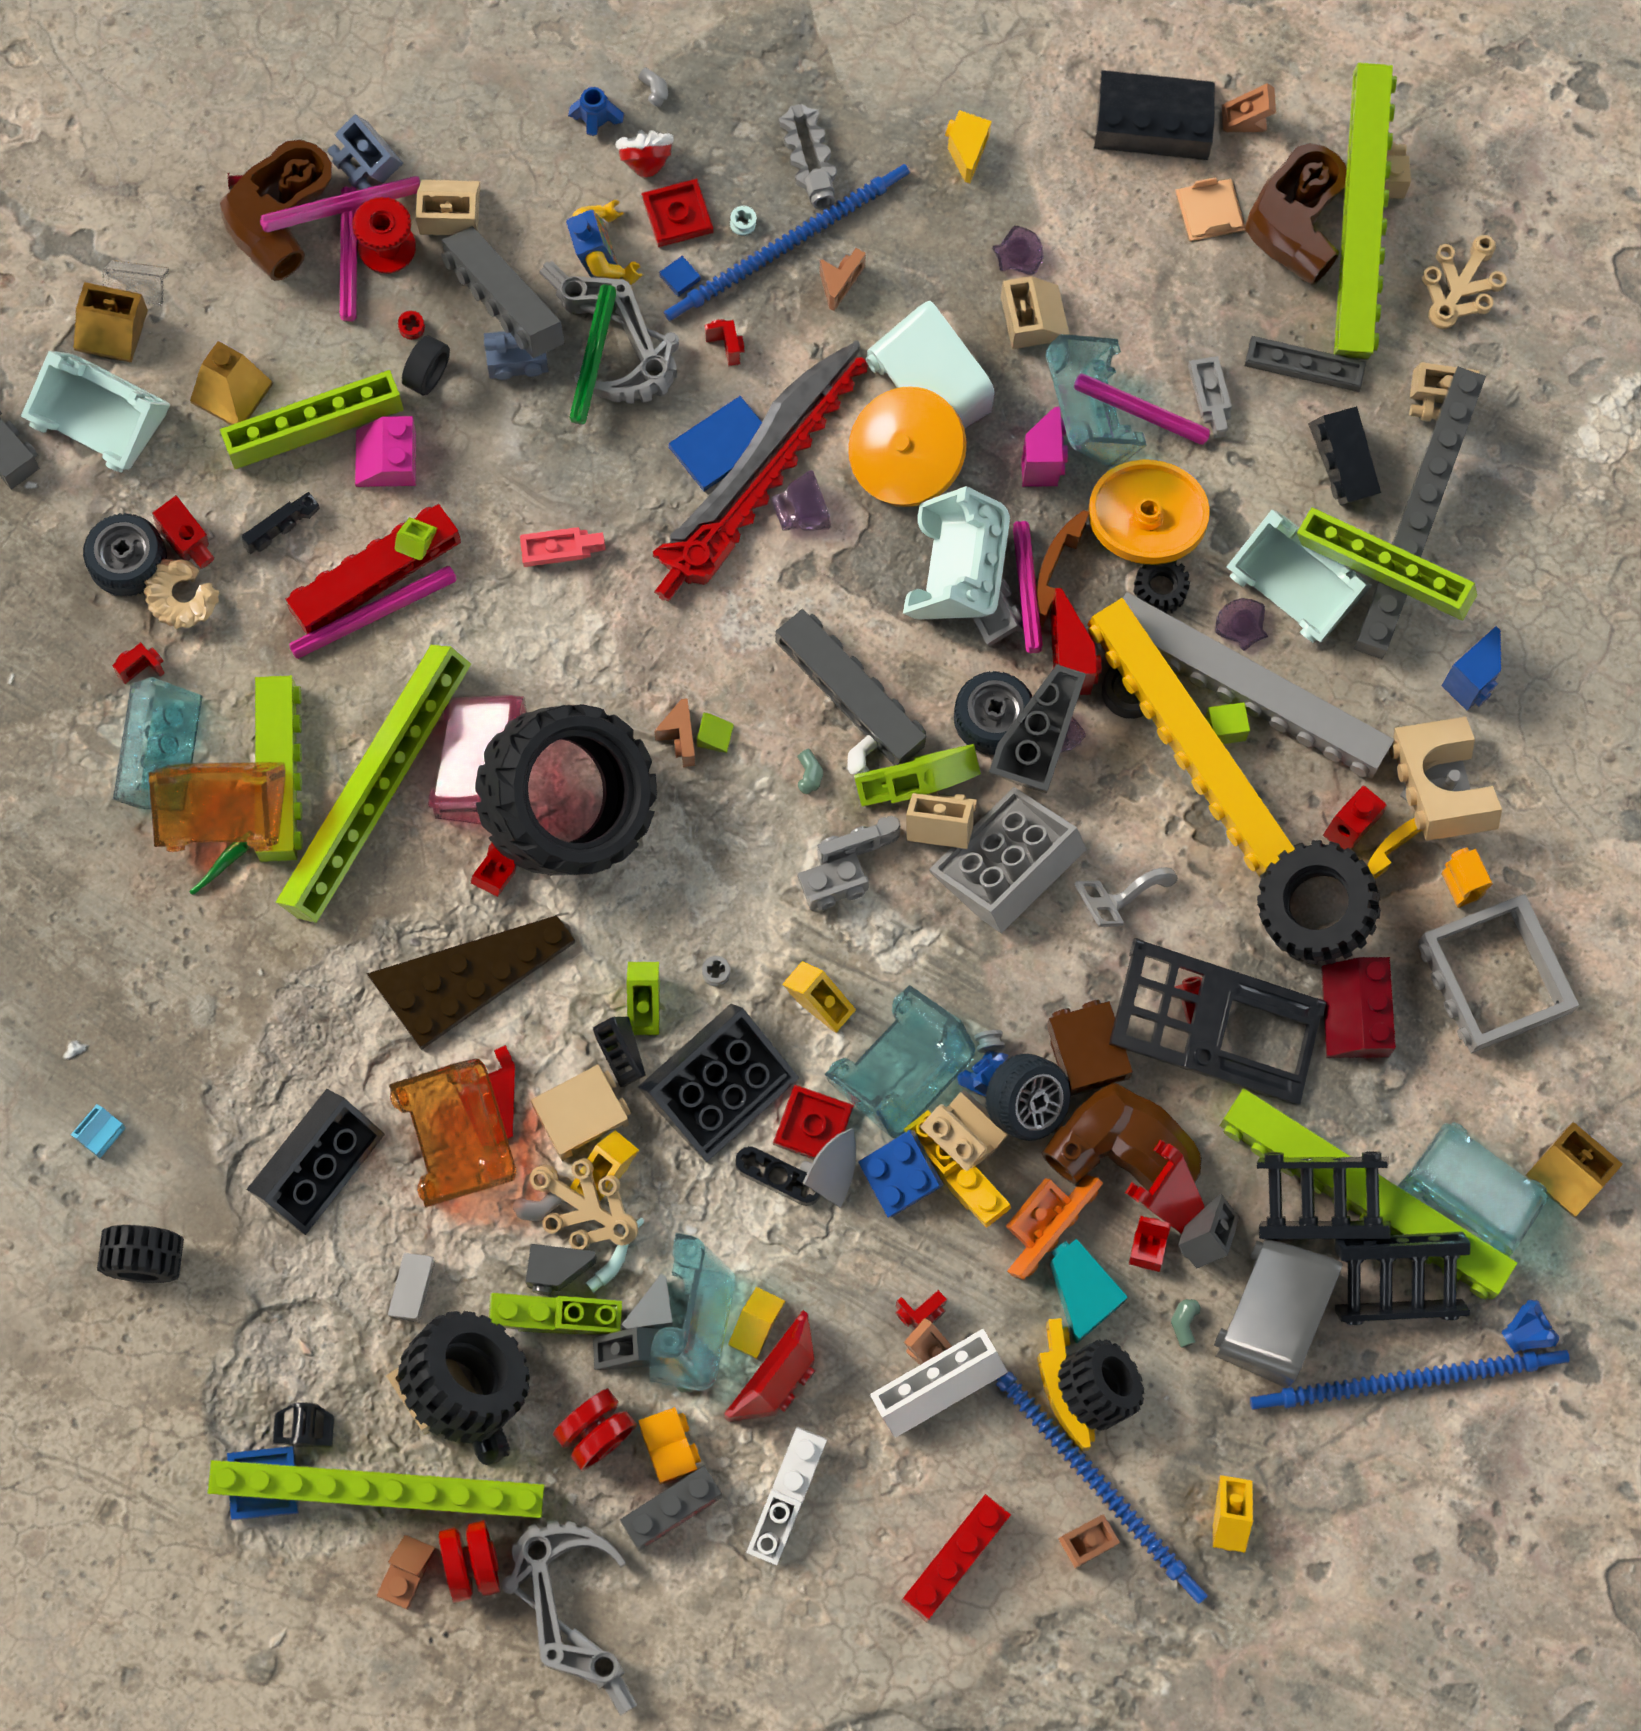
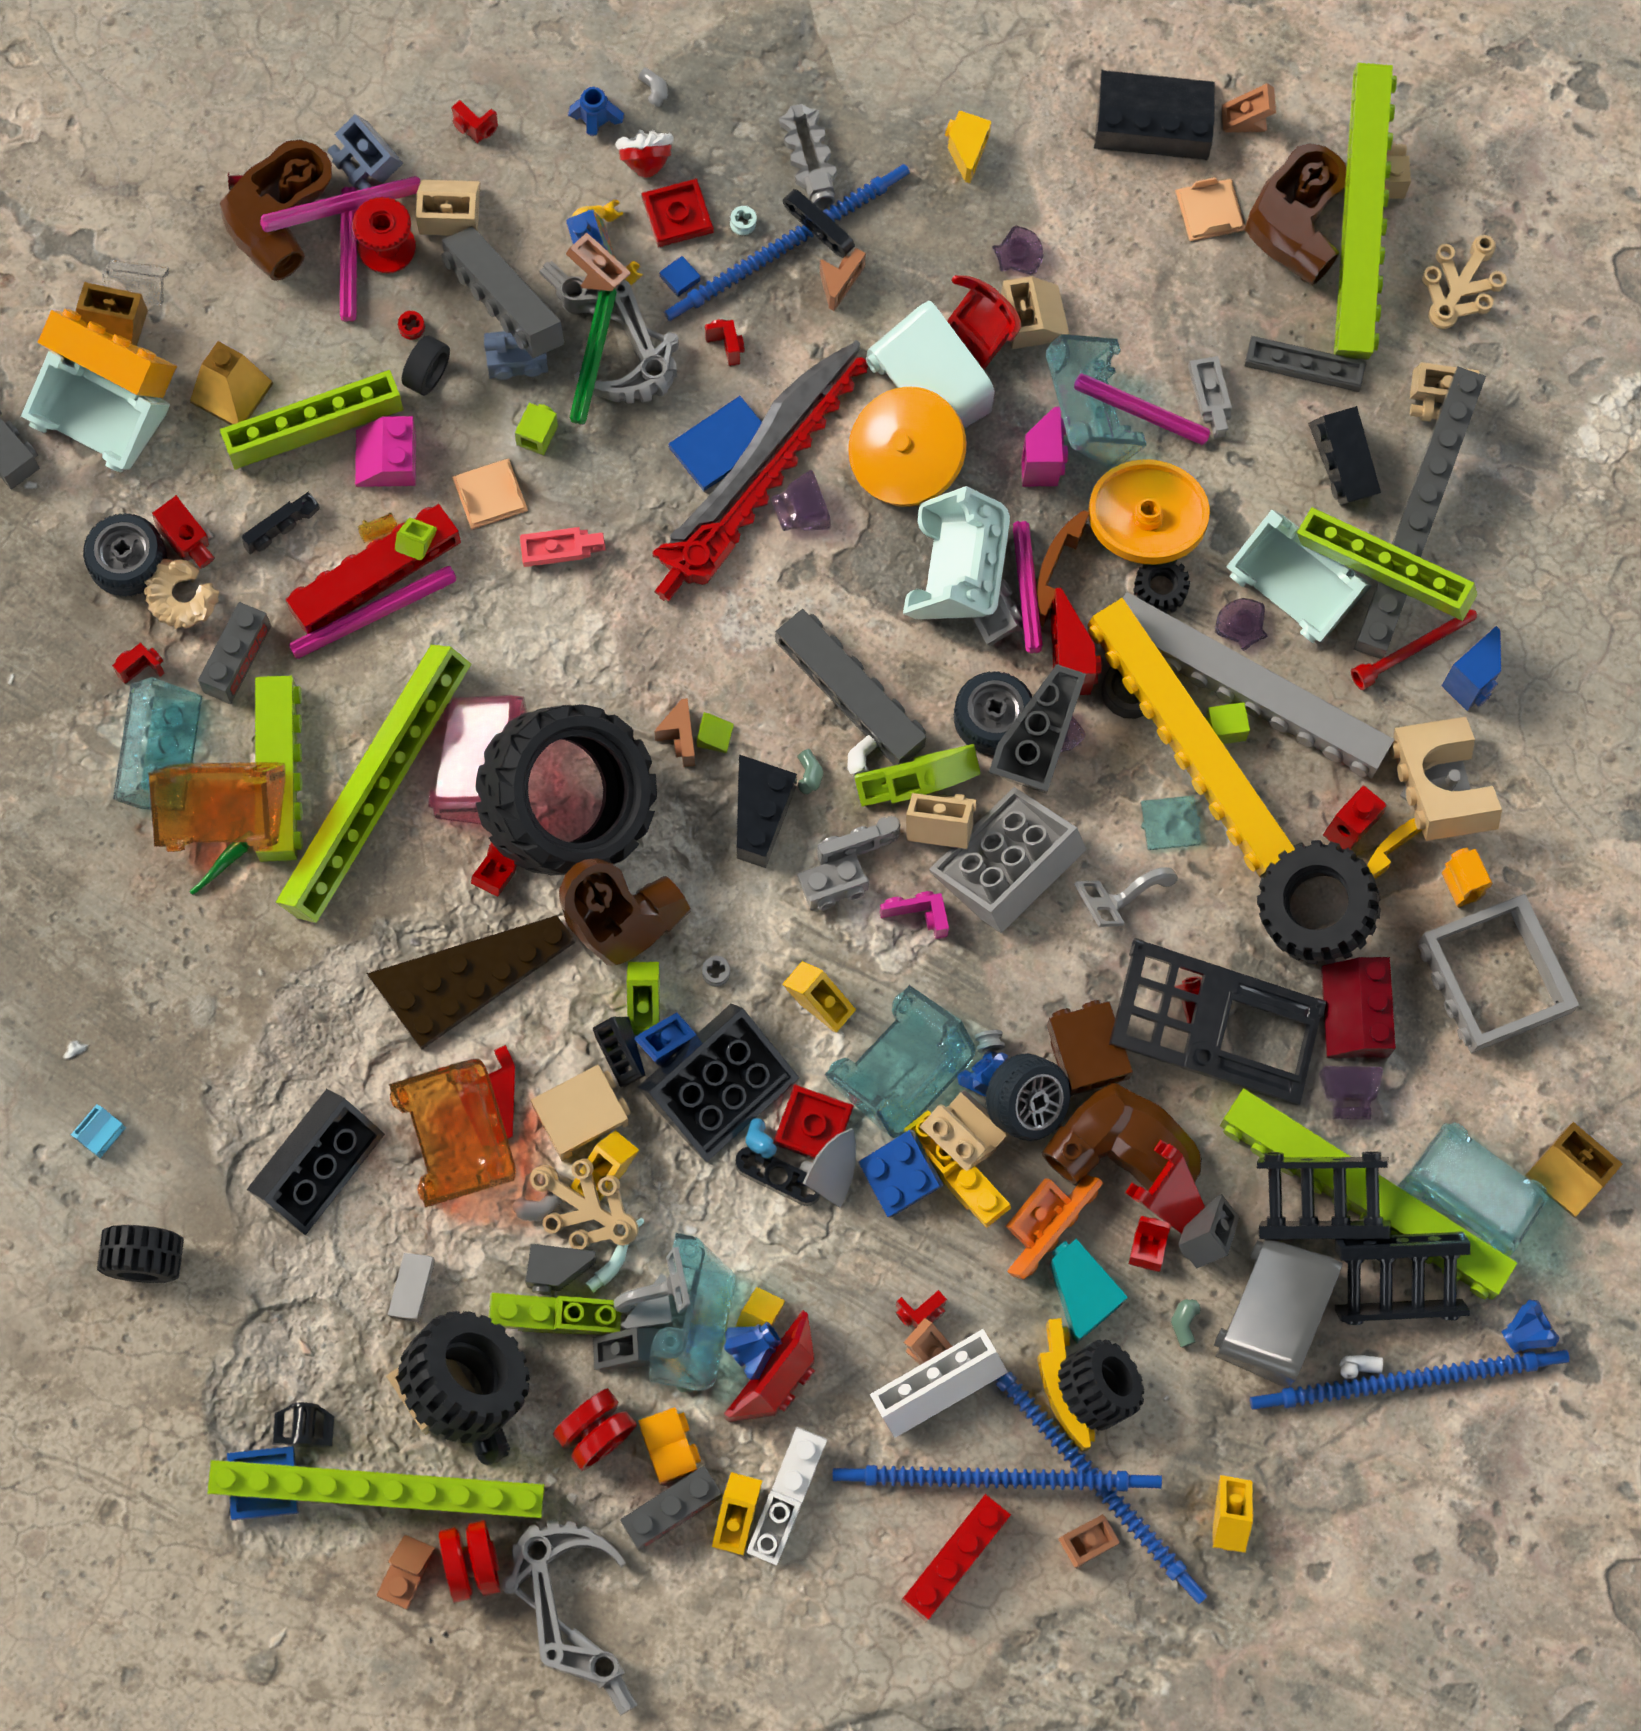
(106, 354): none -> light orange wedge
(234, 653): none -> dark grey brick
(376, 527): none -> clear yellow pin
(469, 123): none -> red bracket
(490, 493): none -> light nougat piece
(536, 428): none -> lime brick
(602, 268): none -> nougat slope
(610, 917): none -> reddish brown piece
(665, 1038): none -> blue slope
(674, 1285): none -> light grey piece
(736, 1513): none -> yellow slope
(752, 1347): none -> blue rock
(758, 1140): none -> dark azure arm
(762, 807): none -> black wedge
(818, 223): none -> black beam
(935, 917): none -> dark pink bracket
(983, 319): none -> red piece
(1120, 1480): none -> blue hose
(1170, 823): none -> clear light blue piece
(1351, 1084): none -> clear purple piece
(1352, 1364): none -> white arm
(1366, 674): none -> red piece

